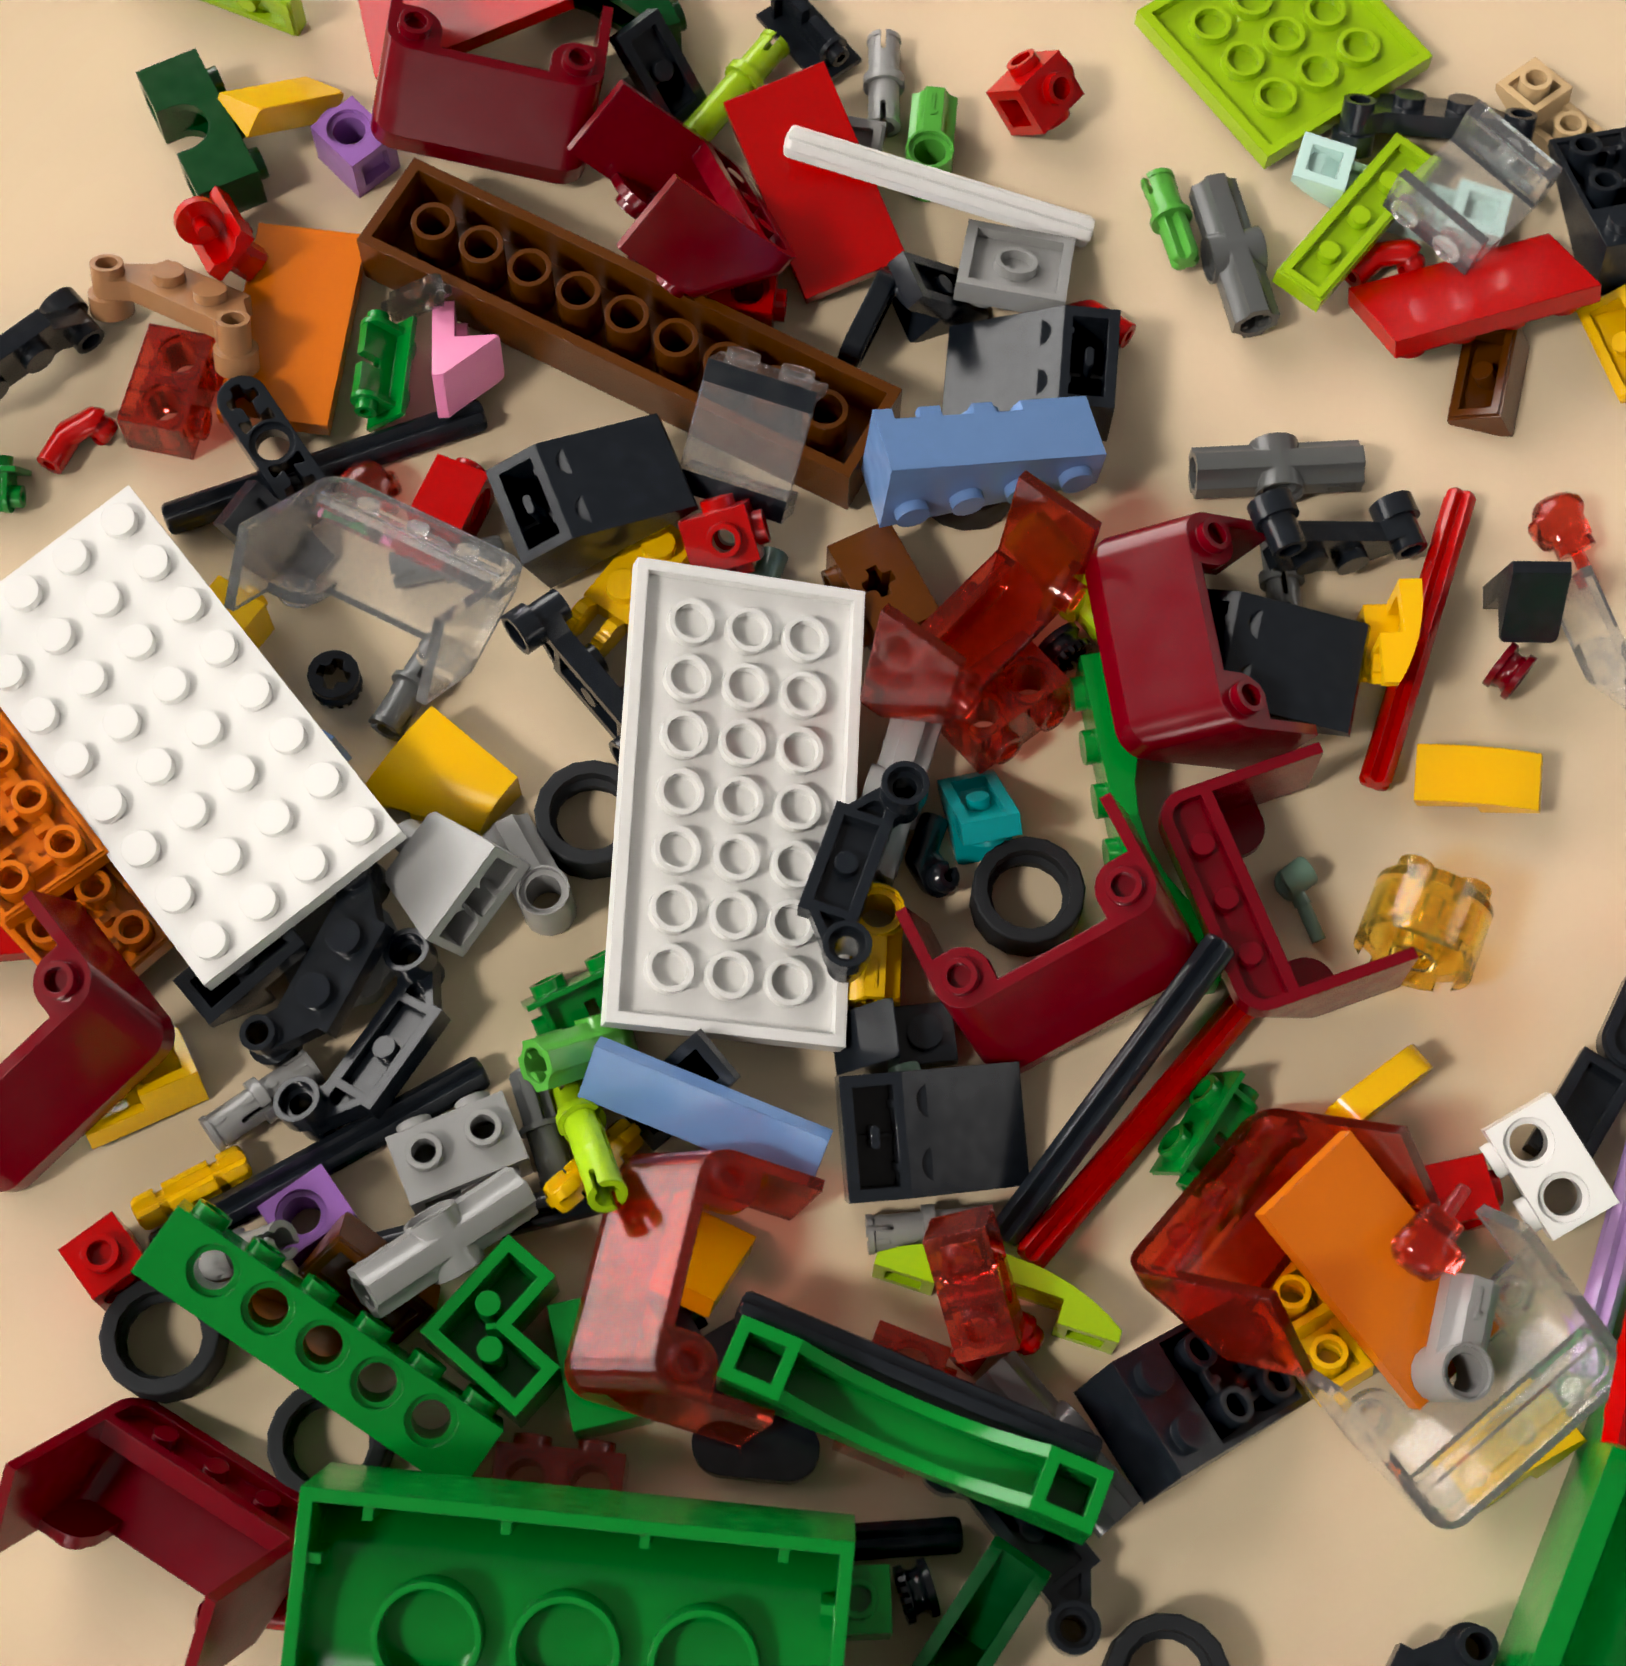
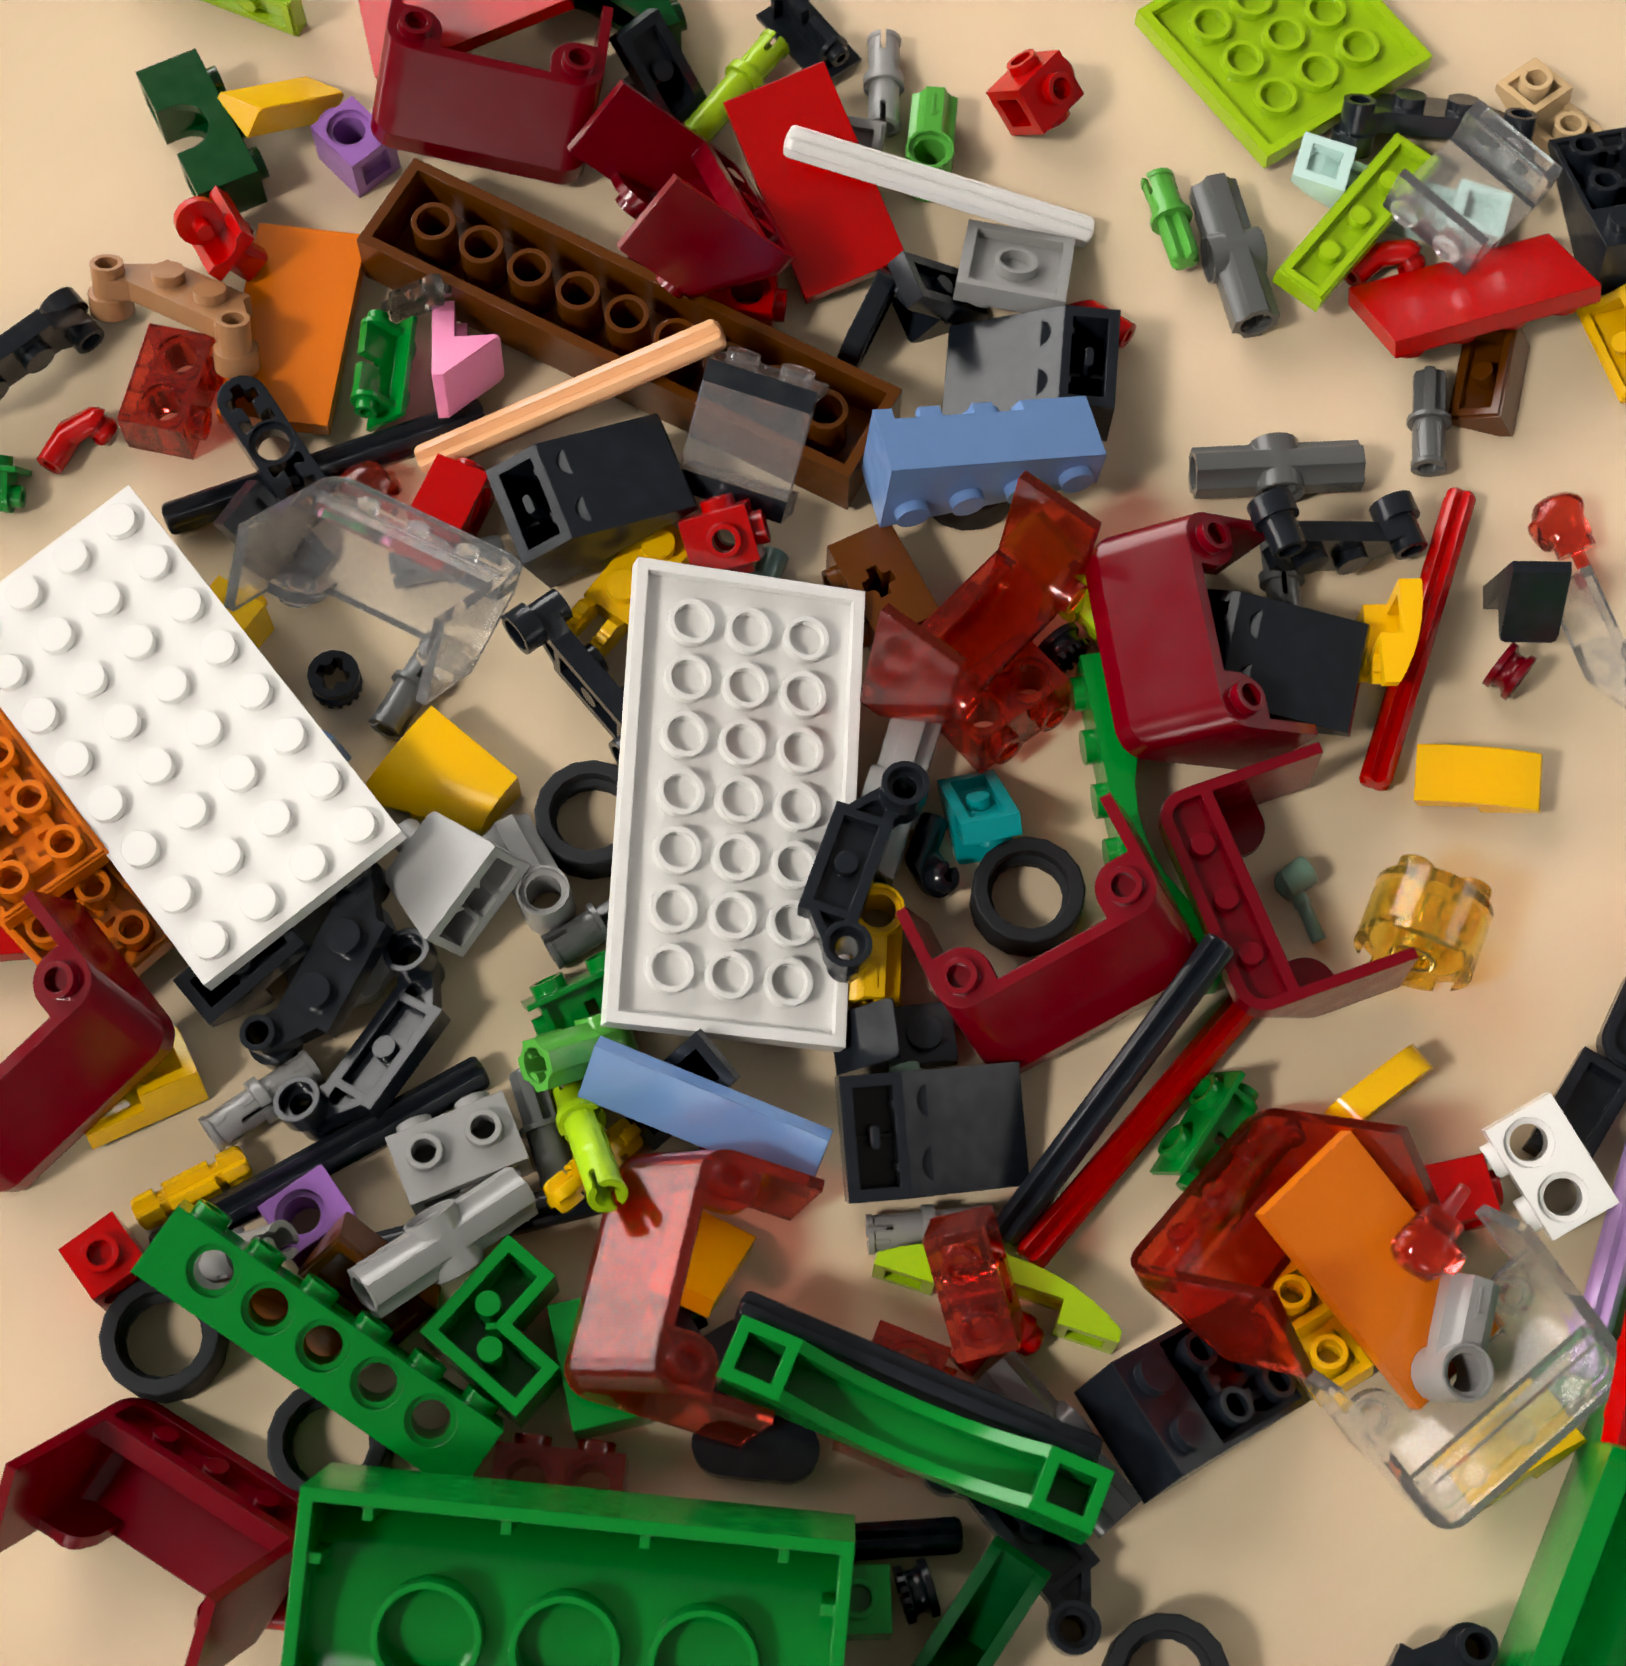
(575, 394): none -> light nougat axle
(578, 935): none -> dark grey axle
(1429, 422): none -> dark grey axle

